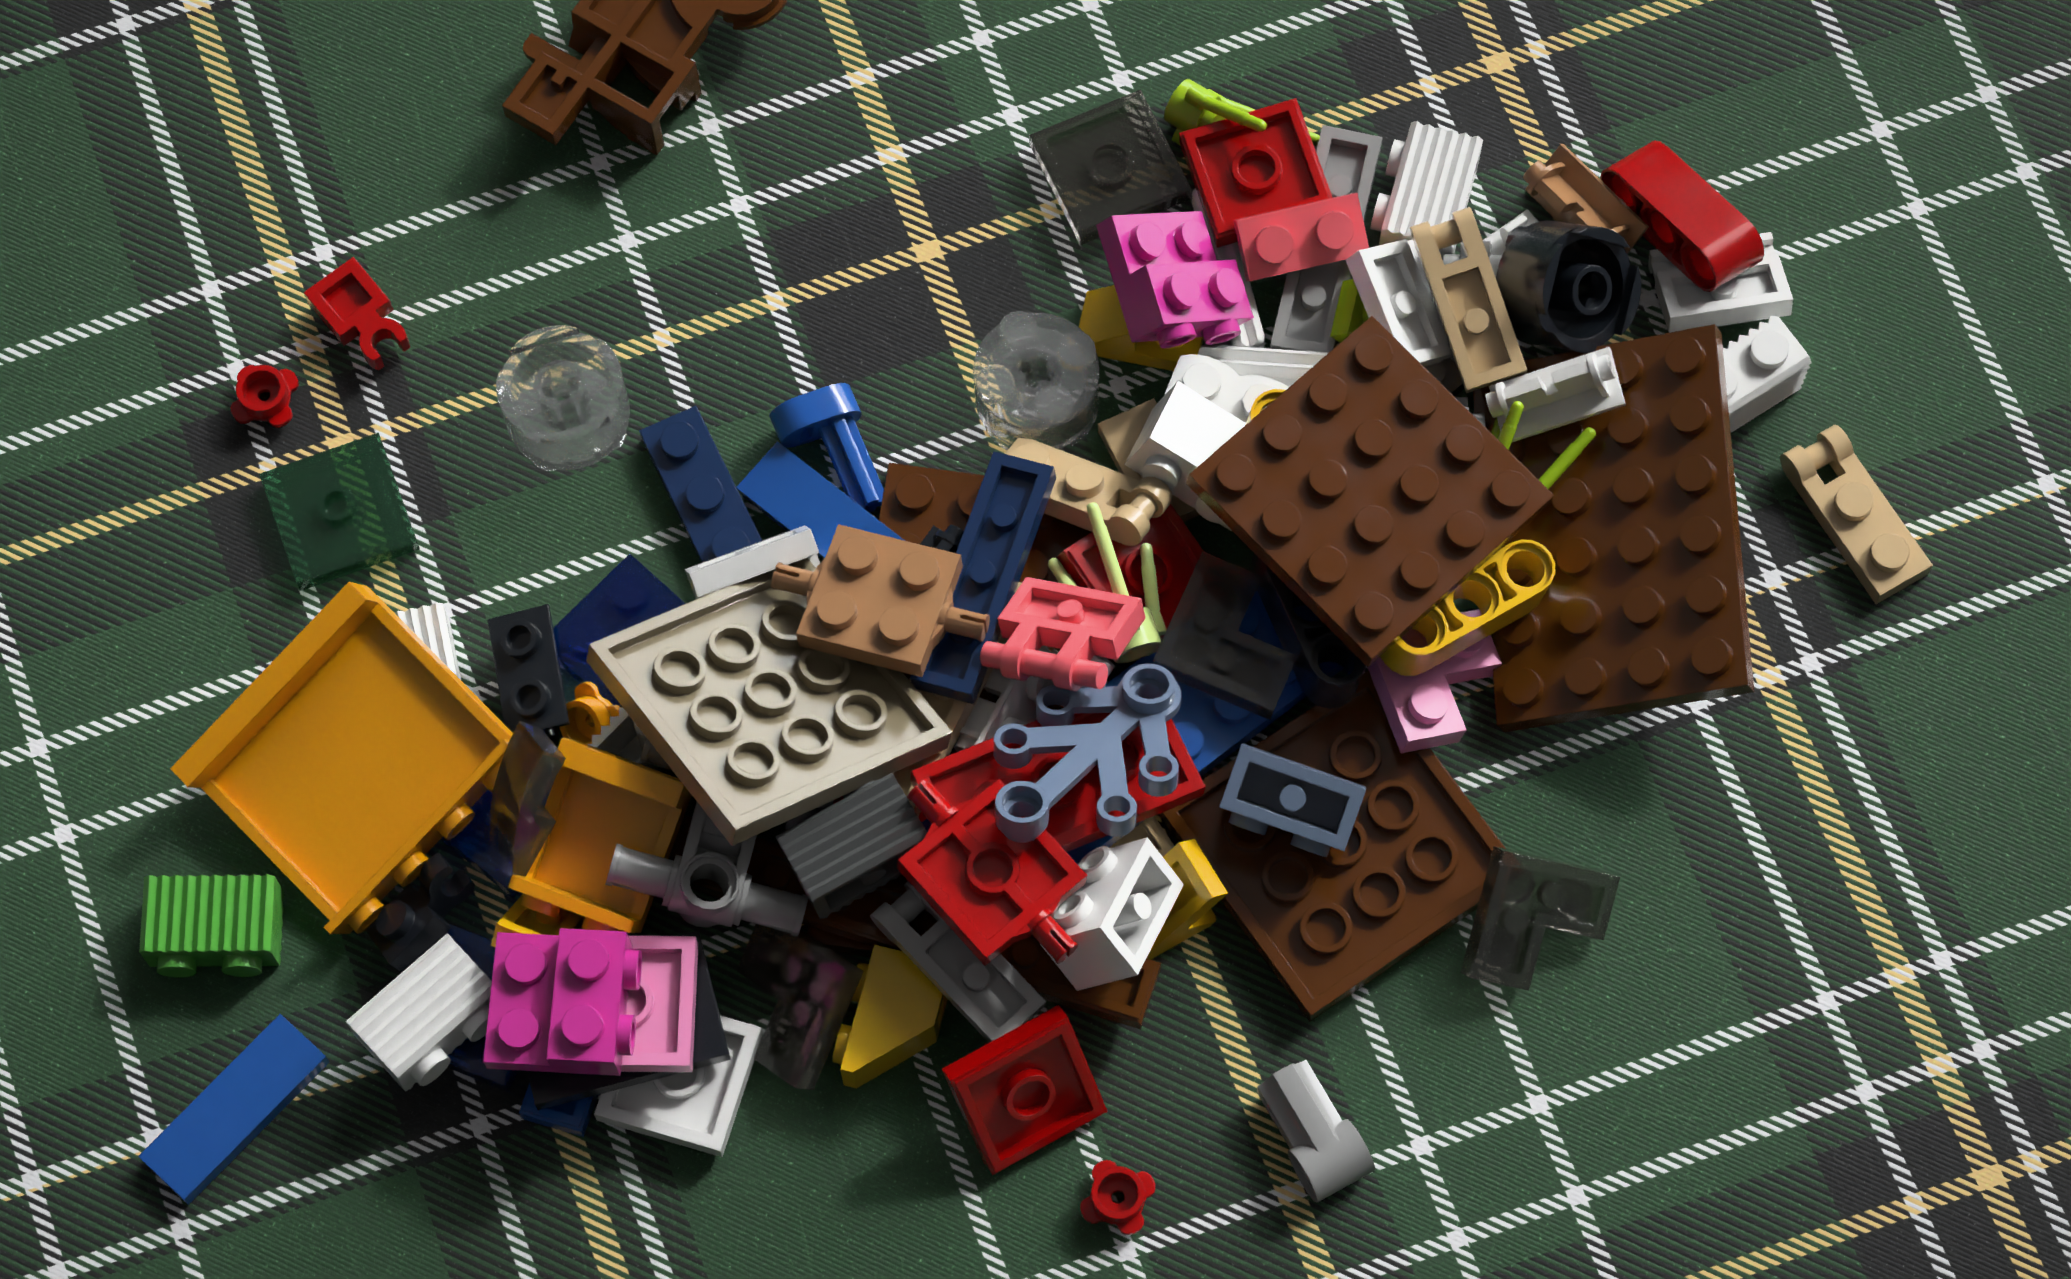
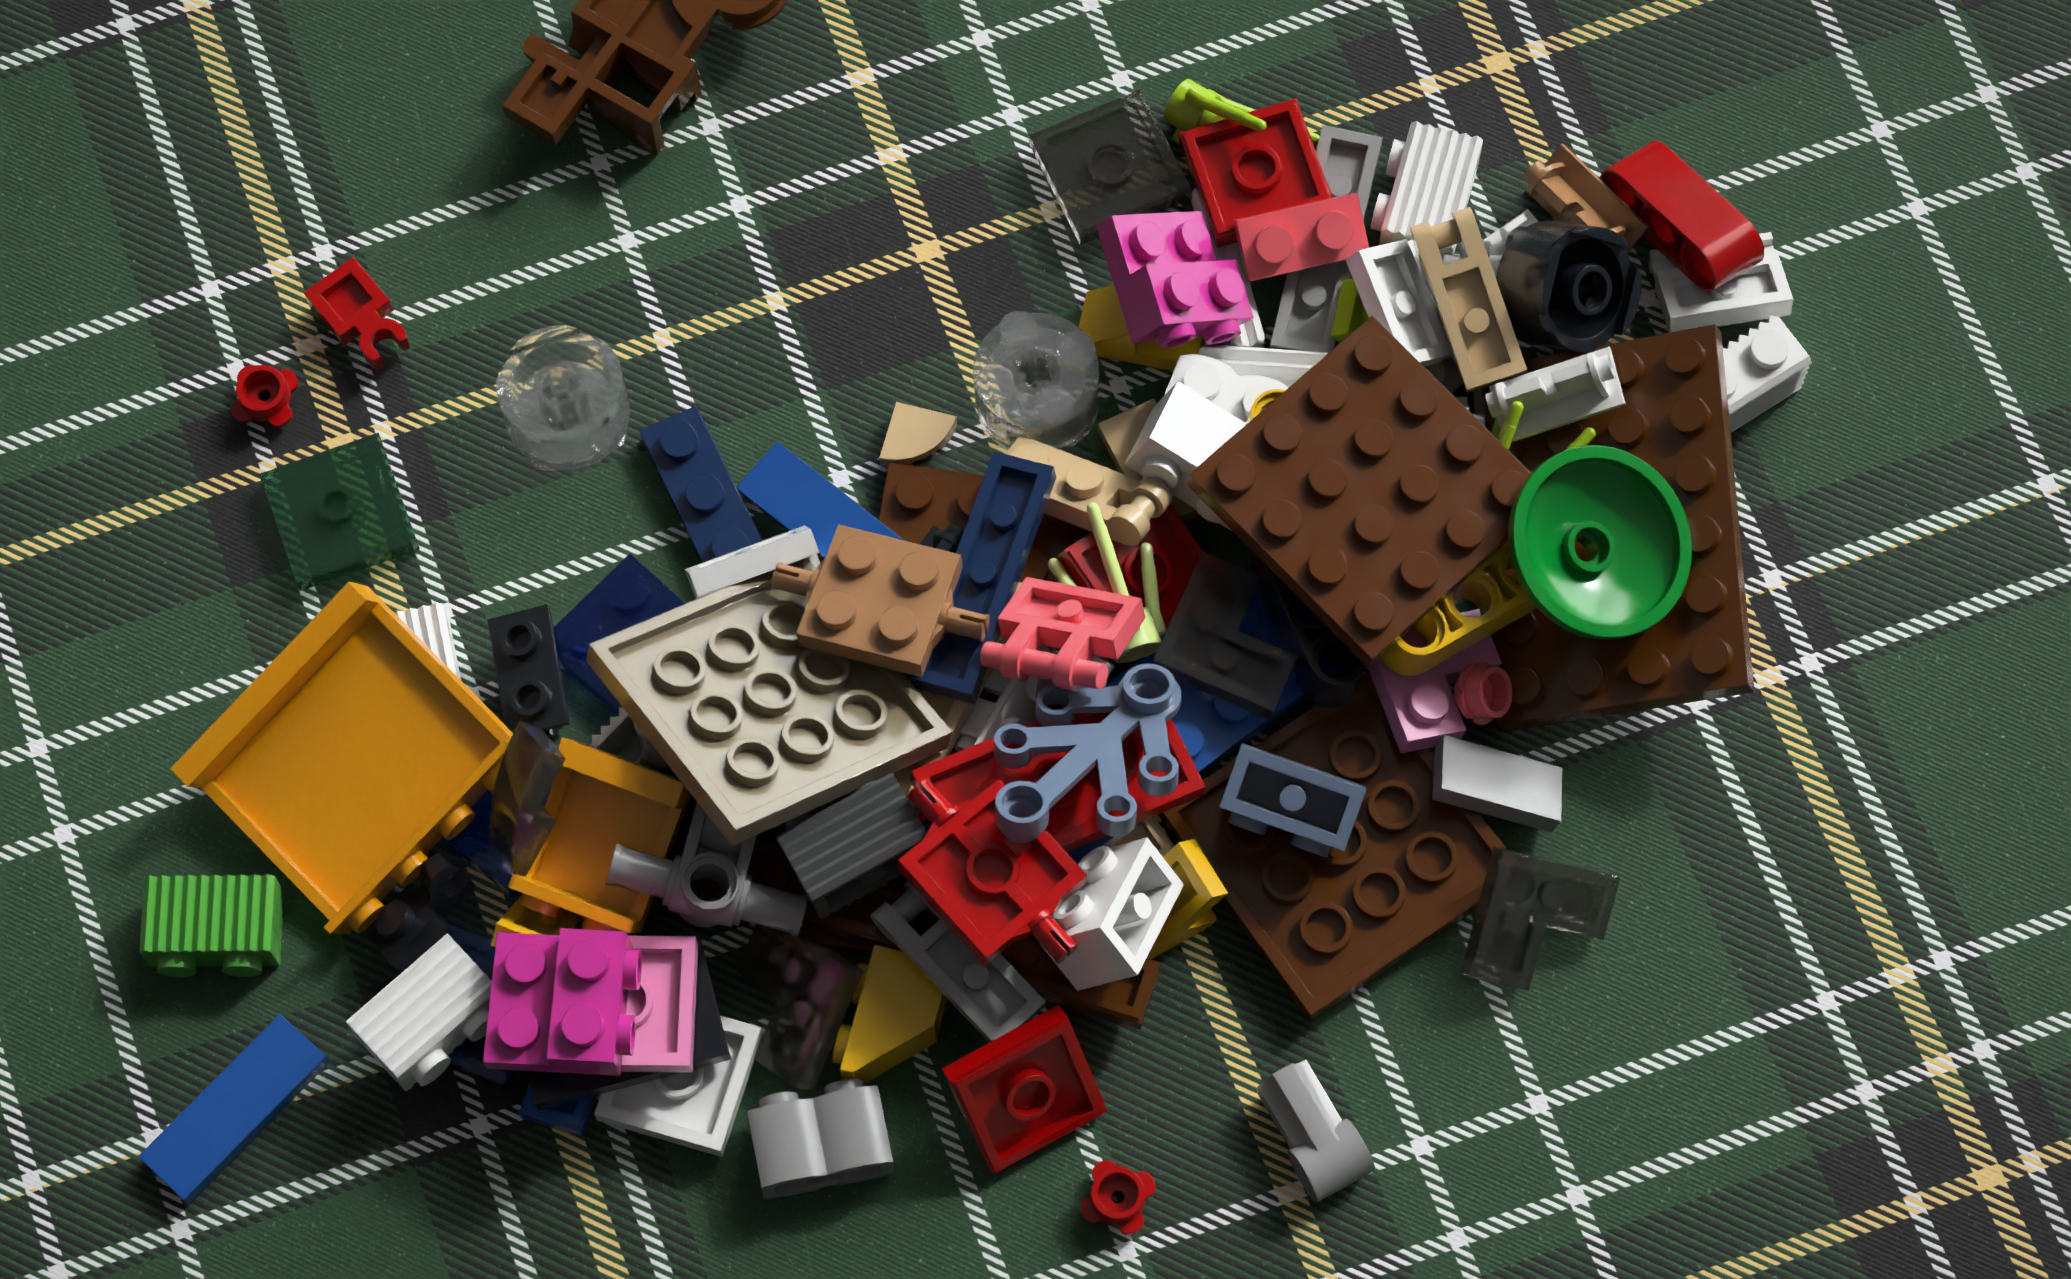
(588, 713): light orange plate -> none
(820, 1139): none -> light grey brick
(832, 416): blue piece -> none
(915, 434): none -> tan tile
(1483, 692): none -> coral plate
(1497, 783): none -> light grey tile
(1631, 536): none -> green dish
(1856, 515): tan plate -> none

